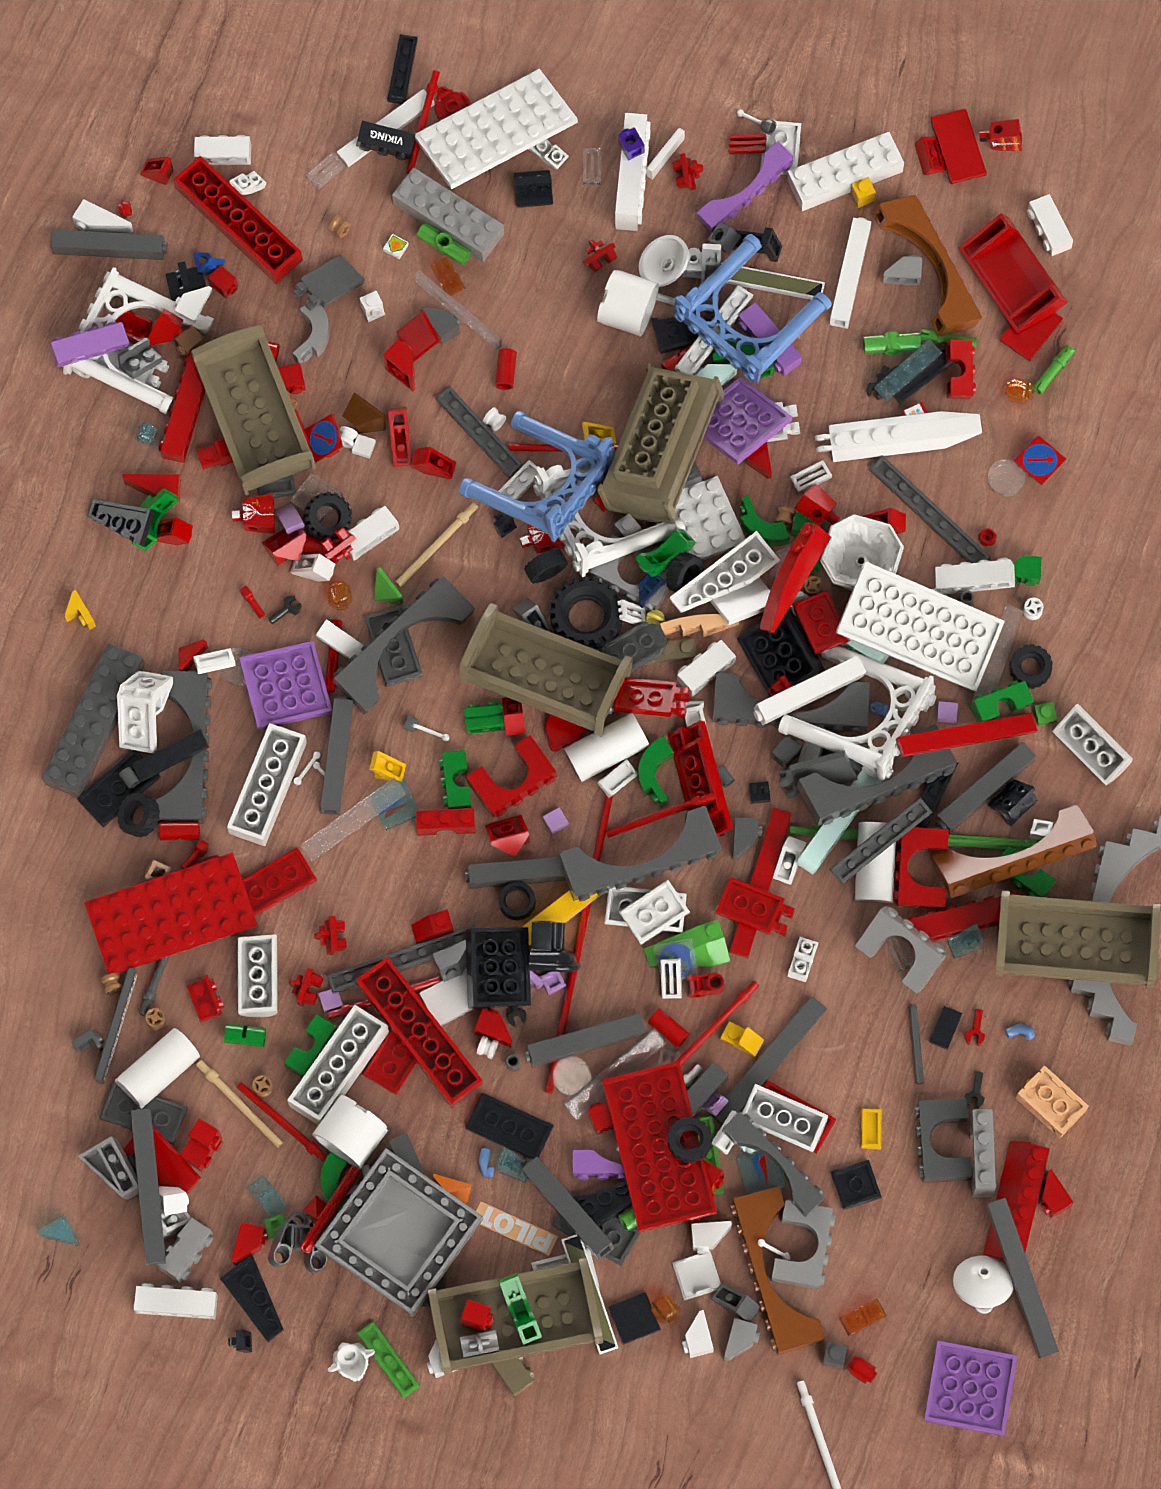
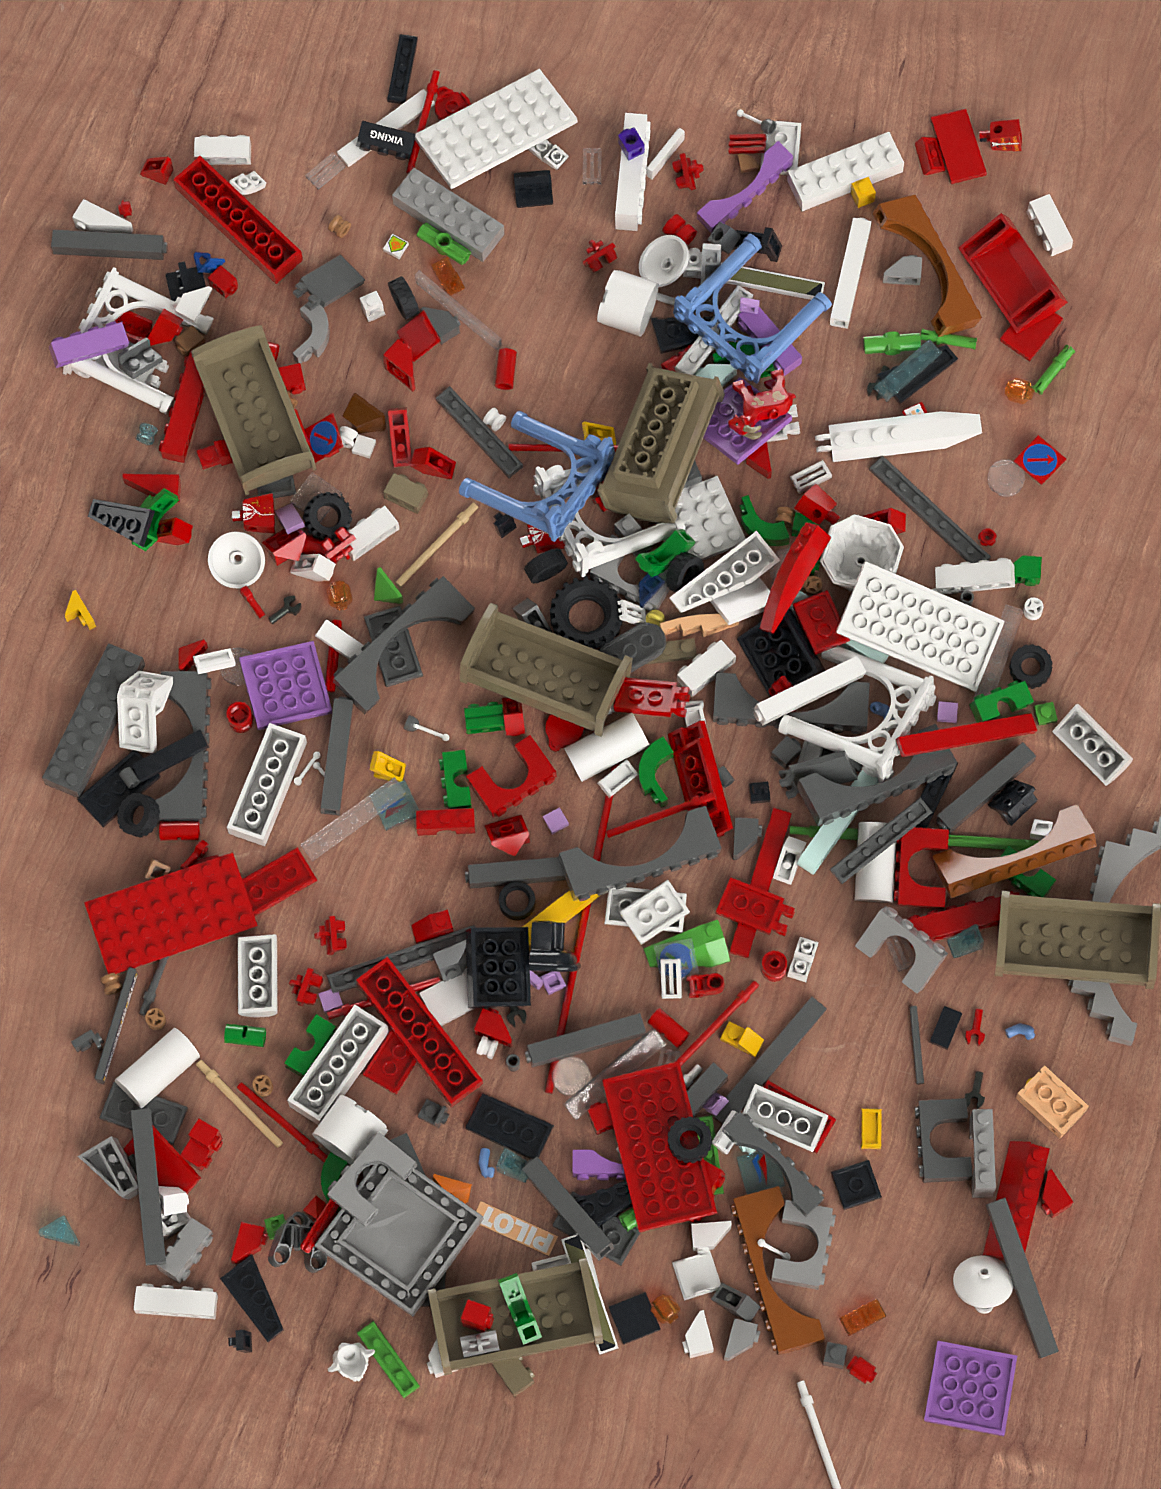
(204, 999): red bracket -> none
(229, 570): none -> white dish
(239, 717): none -> red wheel
(267, 1196): clear light blue slope -> none
(378, 1151): none -> light grey arch
(403, 297): none -> black tyre
(406, 493): none -> dark tan brick
(433, 1113): none -> dark grey bracket
(520, 481): white tile -> none
(677, 226): none -> red wheel
(747, 163): none -> medium nougat tile
(749, 305): none -> lavender tile
(762, 405): none -> red animal
(774, 966): none -> red wheel
(961, 353): red arch -> none

